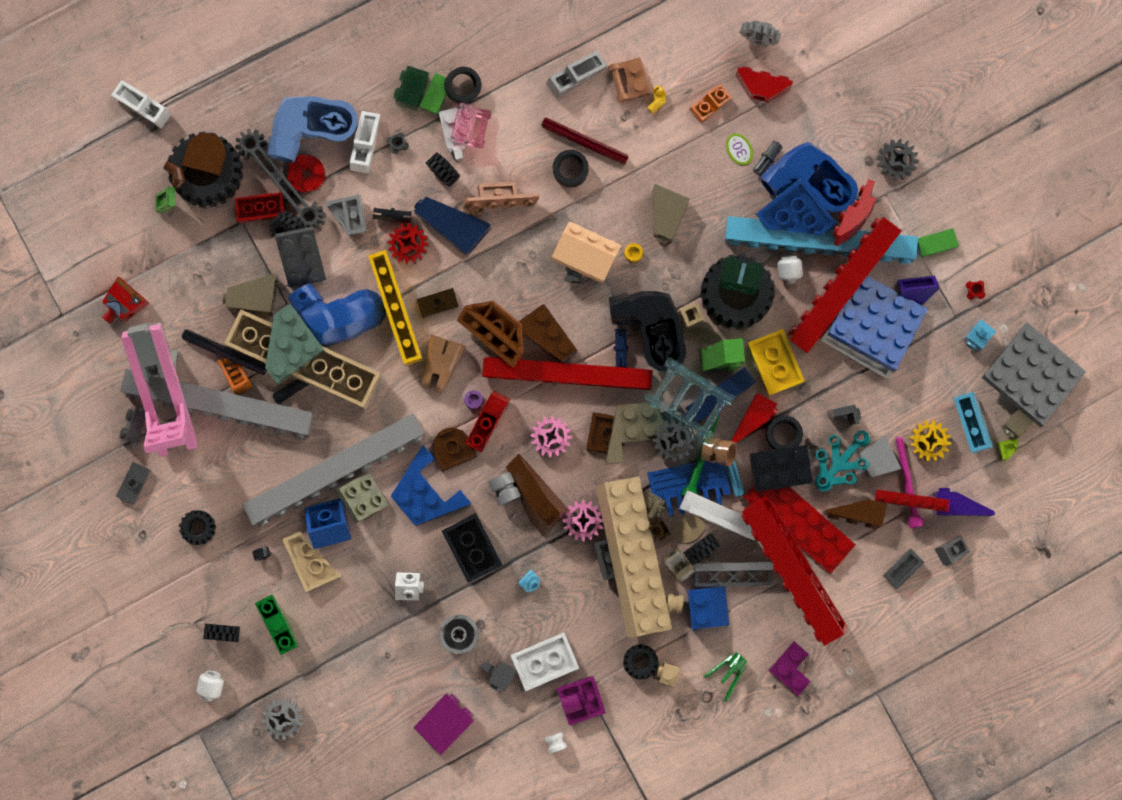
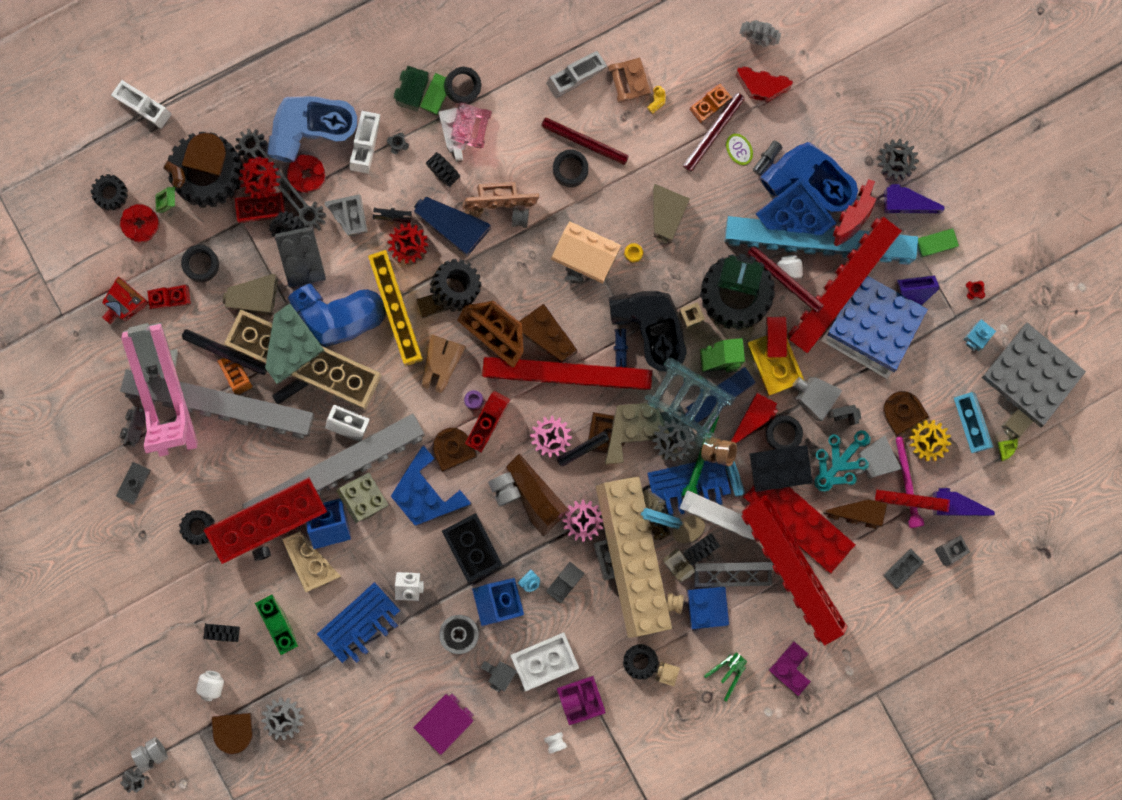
(103, 182): none -> black tyre
(132, 215): none -> red plate
(133, 780): none -> dark grey gear
(146, 756): none -> light grey wheel
(168, 297): none -> red slope
(200, 249): none -> black tyre
(232, 732): none -> reddish brown tile
(253, 172): none -> red gear
(265, 520): none -> red plate
(347, 423): none -> white brick
(358, 621): none -> blue hinge
(460, 272): none -> black tyre
(498, 601): none -> blue slope
(520, 218): none -> dark grey wheel
(565, 582): none -> dark grey slope
(583, 448): none -> black axle
(661, 518): none -> medium azure axle
(713, 132): none -> dark red axle
(776, 336): none -> red slope
(786, 280): none -> dark red axle
(816, 396): none -> light grey torso
(903, 411): none -> reddish brown tile
(904, 200): none -> dark purple slope

